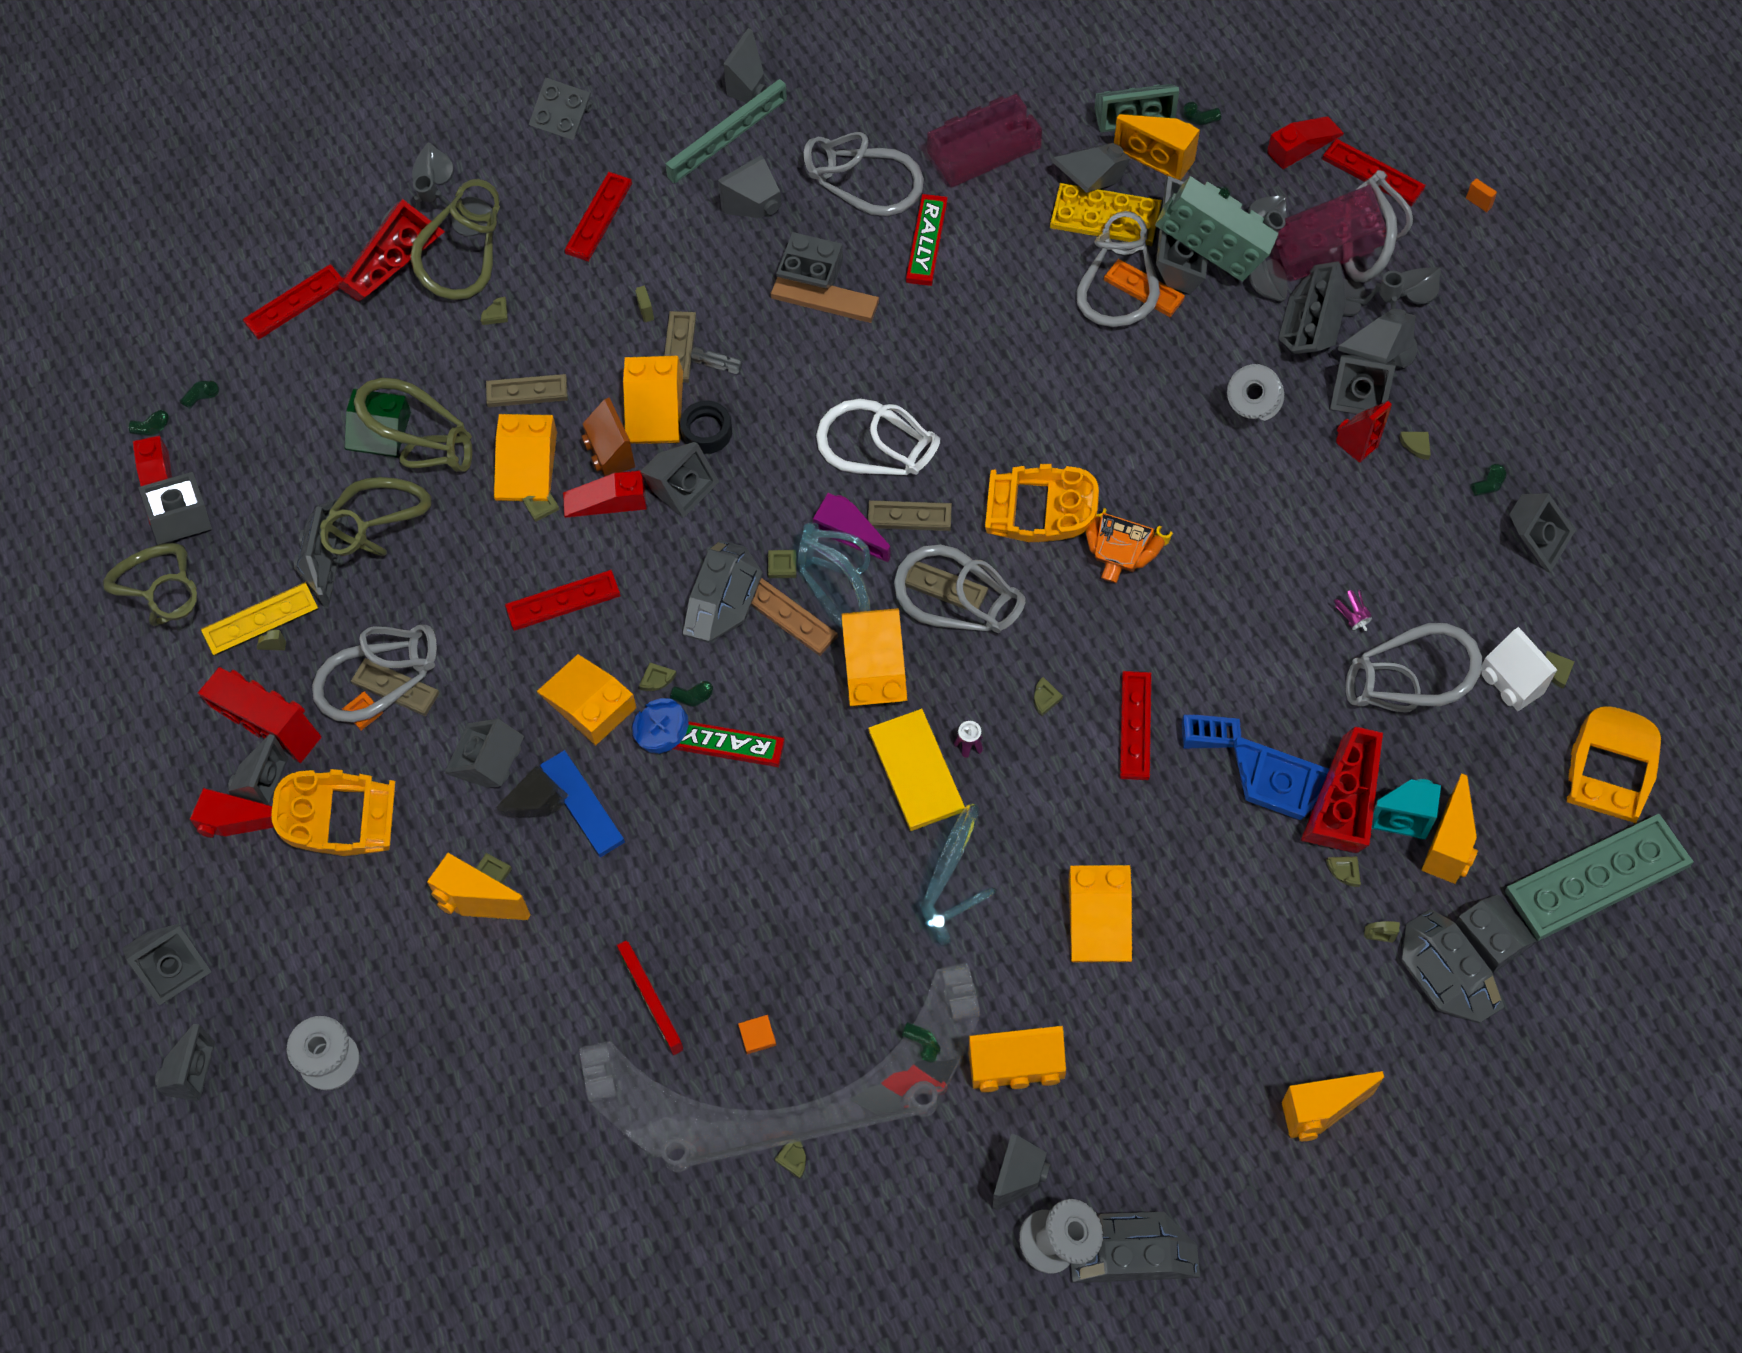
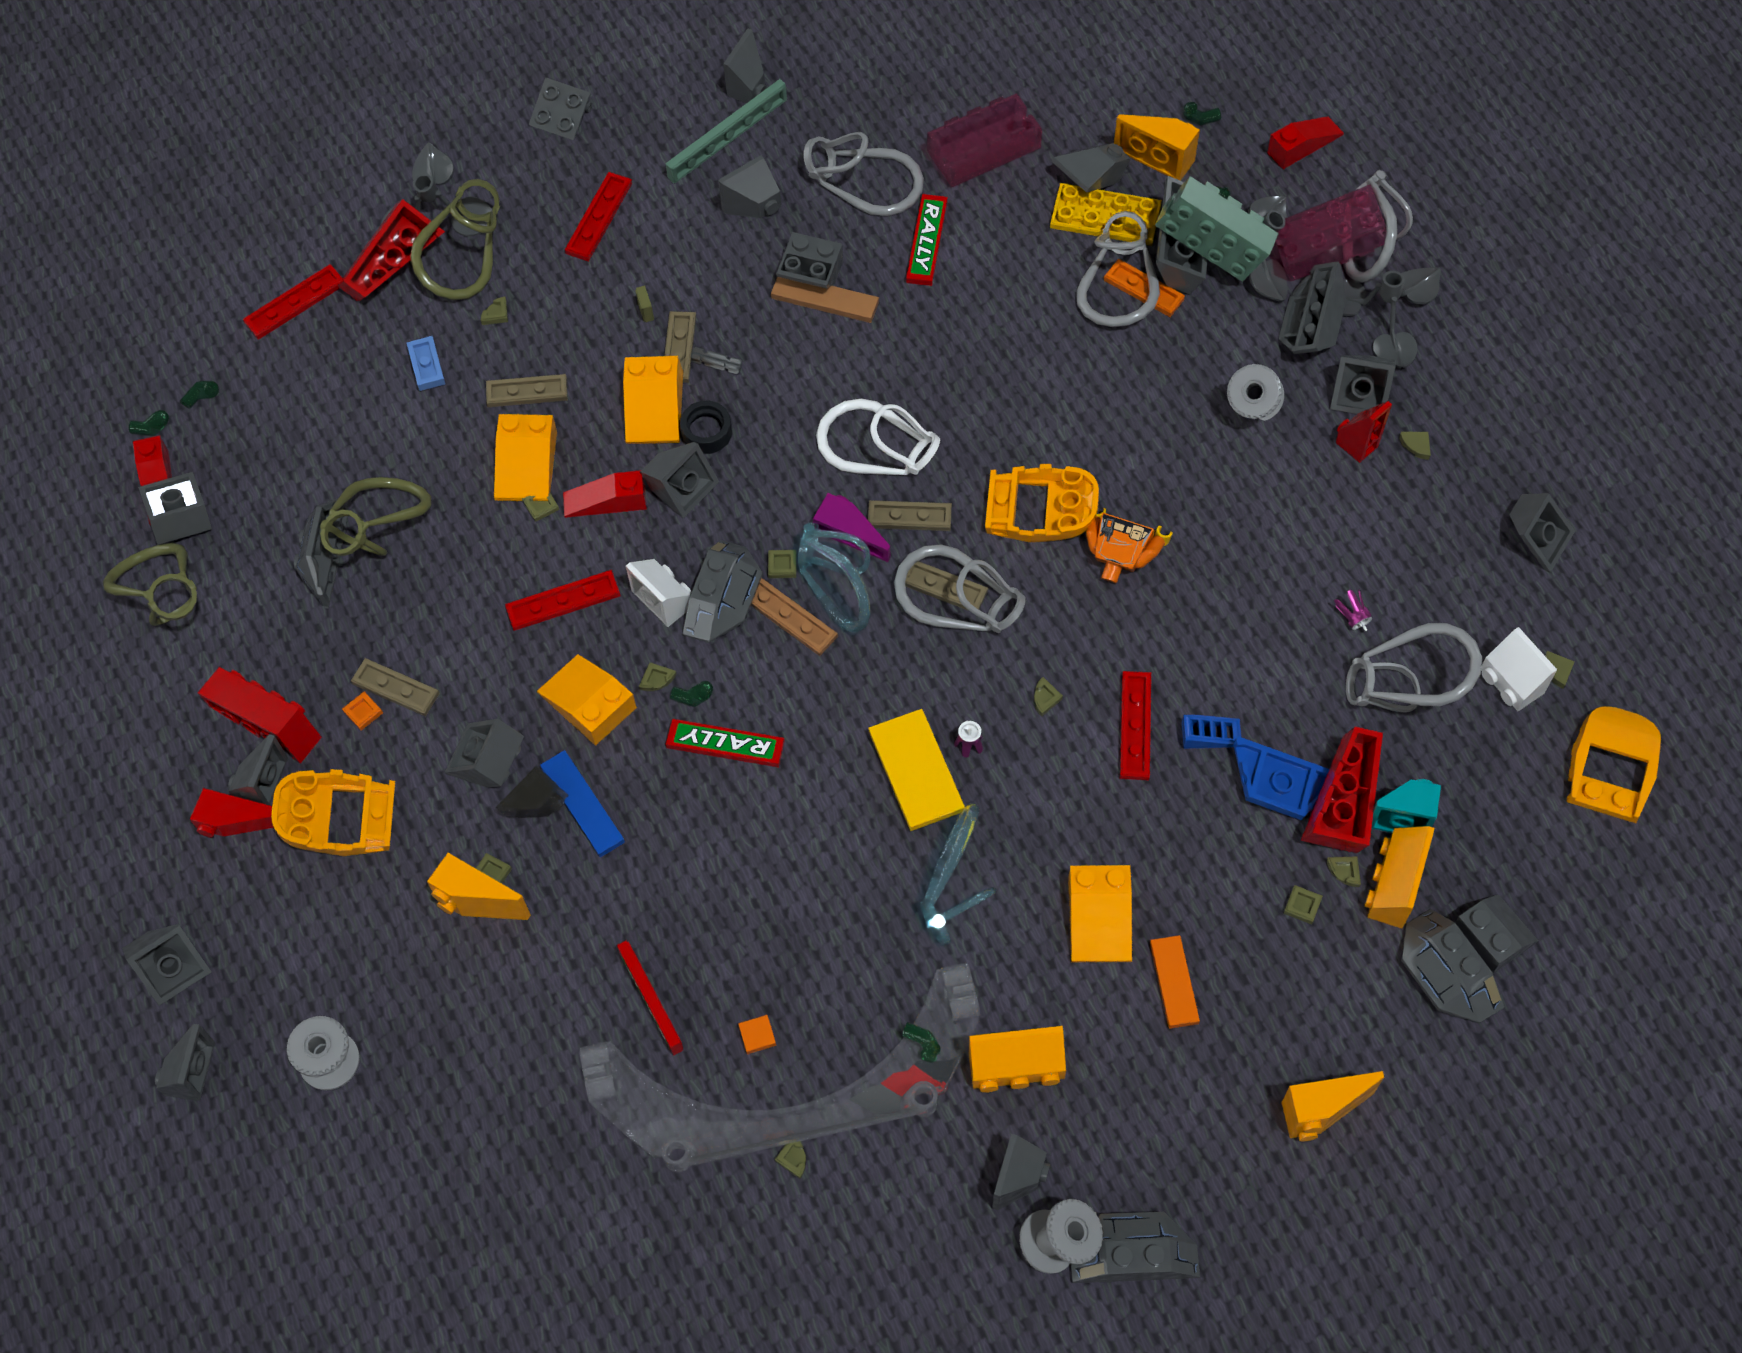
(259, 618): yellow plate -> none
(272, 641): olive tile -> none
(363, 649): light grey animal -> none
(385, 408): dark green slope -> none
(425, 363): none -> medium blue plate
(426, 441): olive animal -> none
(607, 440): dark orange slope -> none
(658, 589): none -> white slope
(660, 725): blue tile -> none
(874, 657): light orange slope -> none
(1144, 101): sand green slope -> none
(1174, 982): none -> orange tile
(1303, 904): none -> olive tile
(1364, 167): red tile -> none
(1382, 931): olive tile -> none
(1383, 337): dark grey slope -> none
(1399, 875): none -> light orange slope
(1453, 843): light orange slope -> none
(1481, 195): orange tile -> none
(1492, 483): clear green arm -> none
(1598, 877): sand green plate -> none

